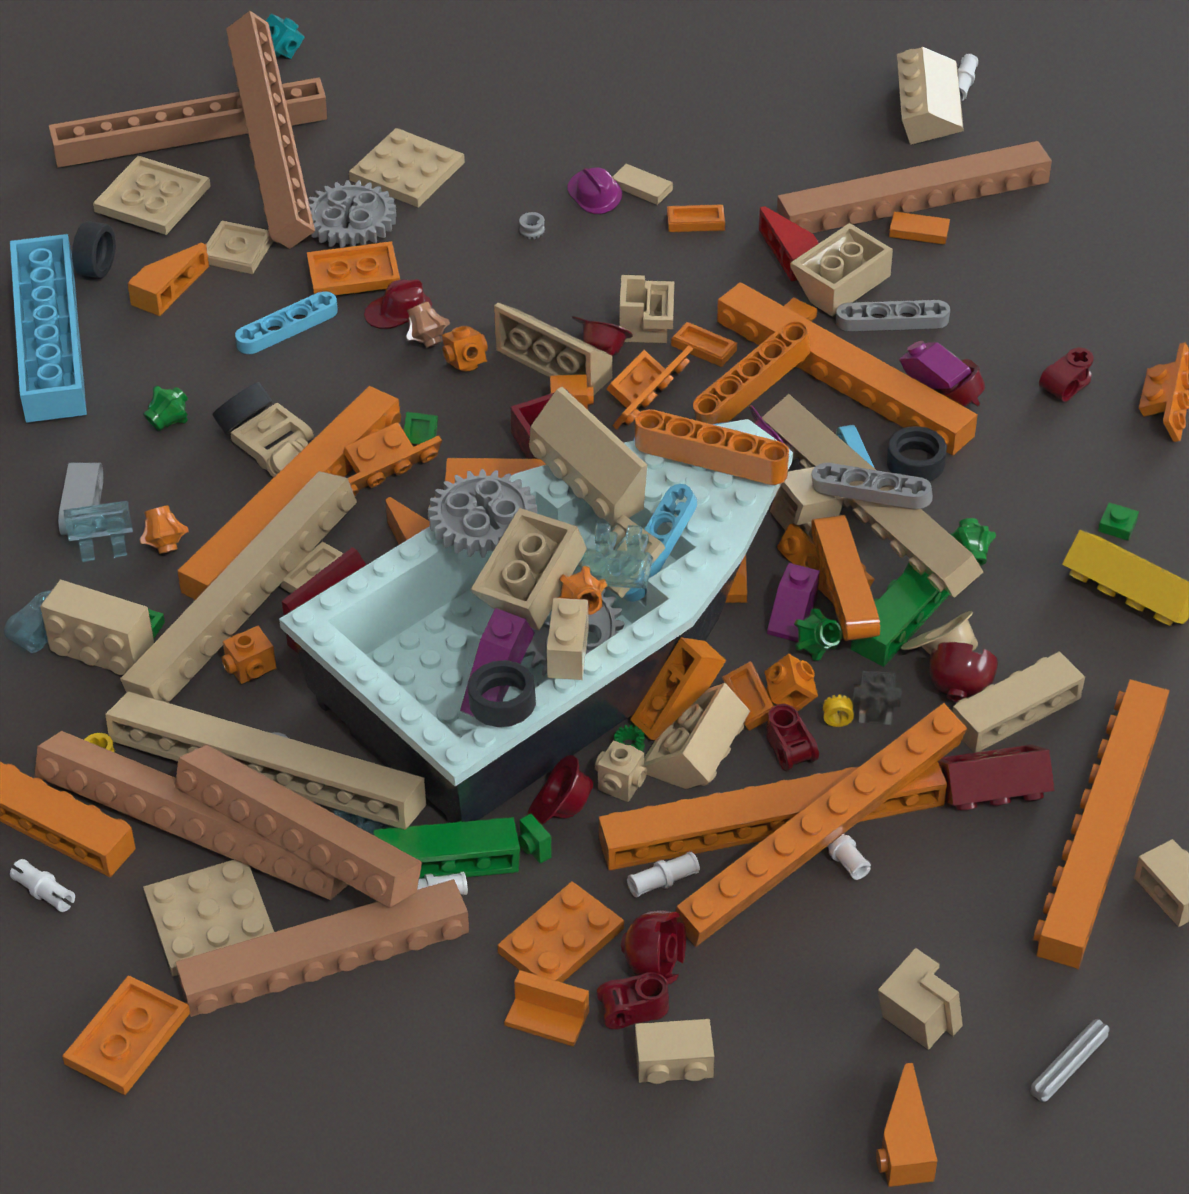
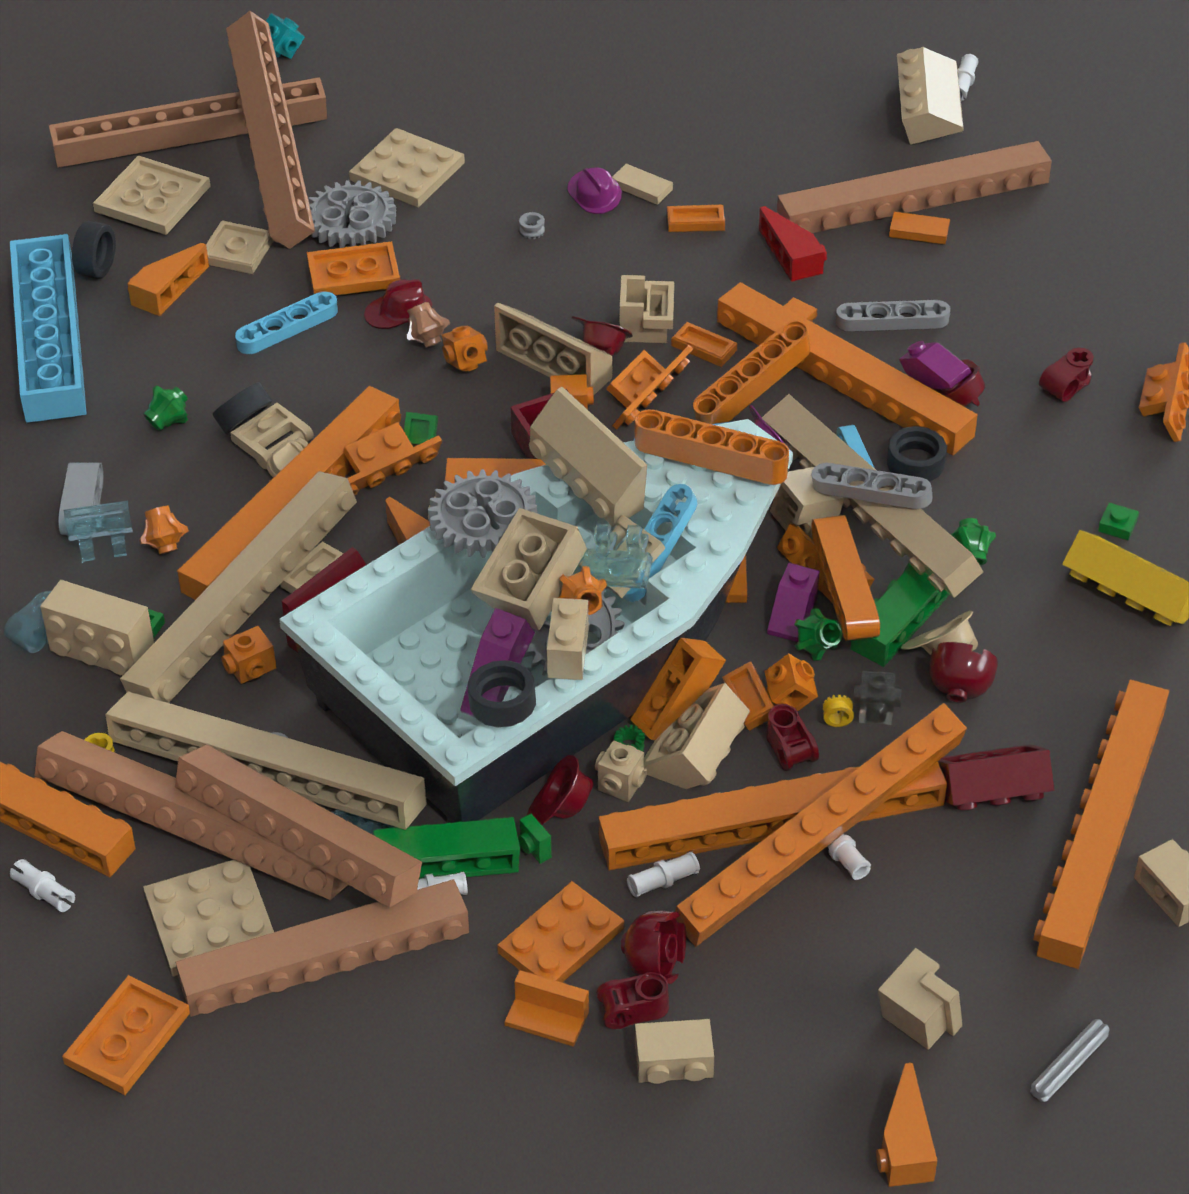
(842, 268): tan slope -> none
(1019, 701): tan brick -> none

